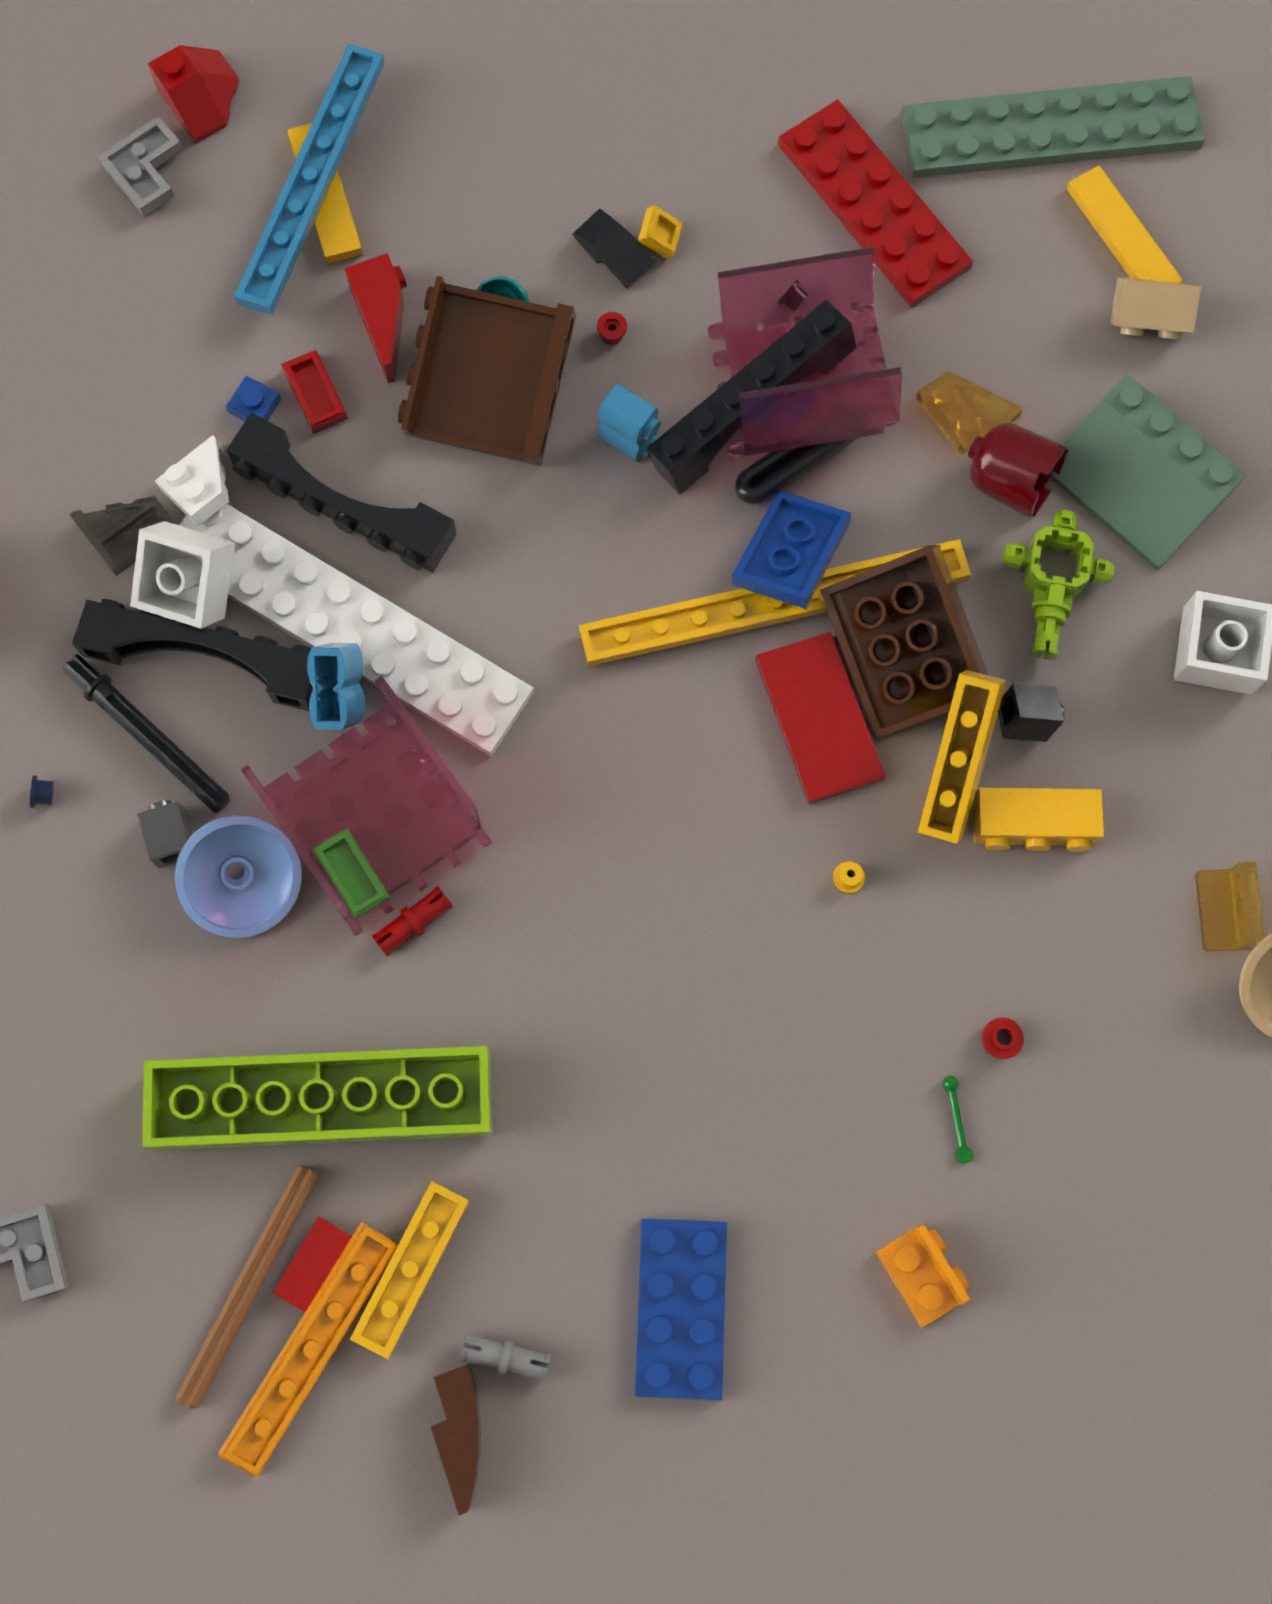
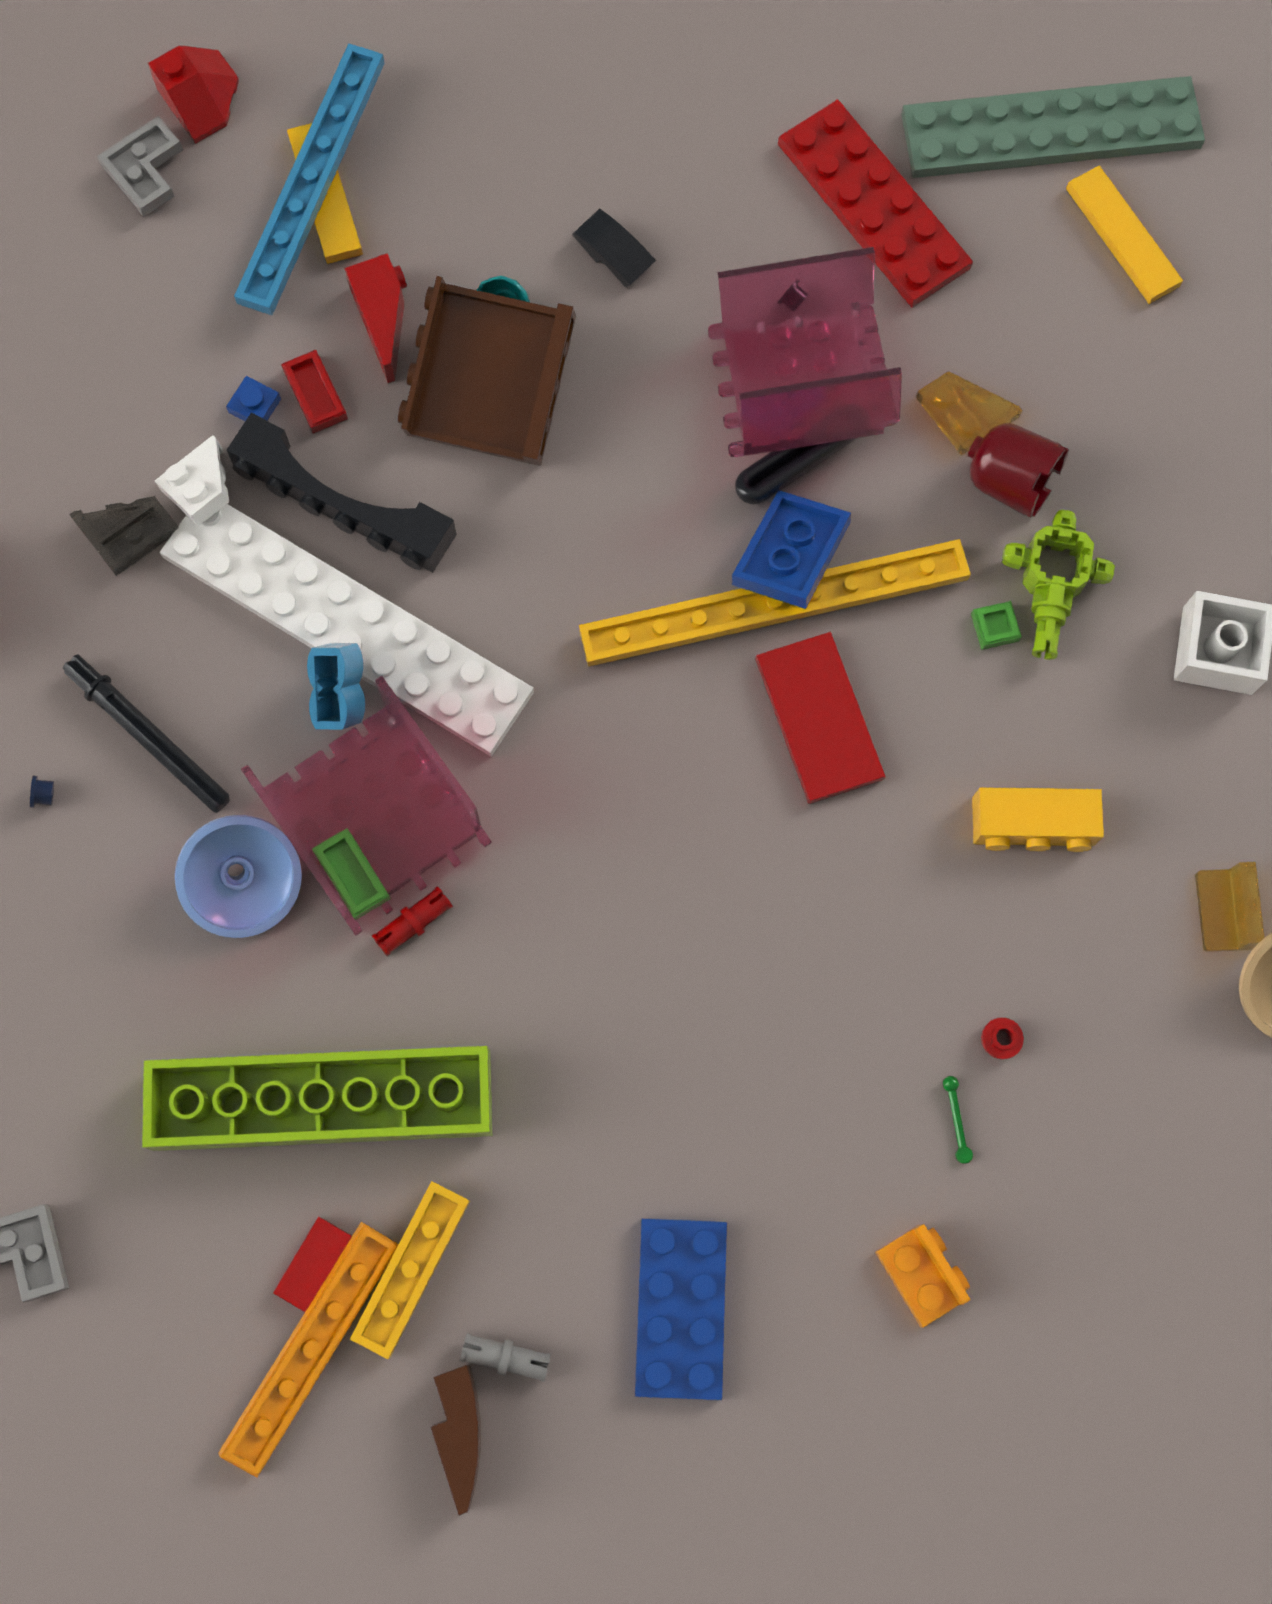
(113, 633): black arch -> none
(164, 831): dark grey brick -> none
(182, 574): white brick -> none
(247, 1287): medium nougat axle -> none
(612, 327): red piece -> none
(628, 422): dark azure brick -> none
(660, 232): yellow tile -> none
(808, 347): black arch -> none
(844, 882): yellow piece -> none
(903, 638): reddish brown slope -> none
(961, 756): yellow brick -> none
(996, 625): none -> bright green tile
(1030, 712): black brick -> none
(1145, 472): sand green slope -> none
(1155, 306): tan piece -> none

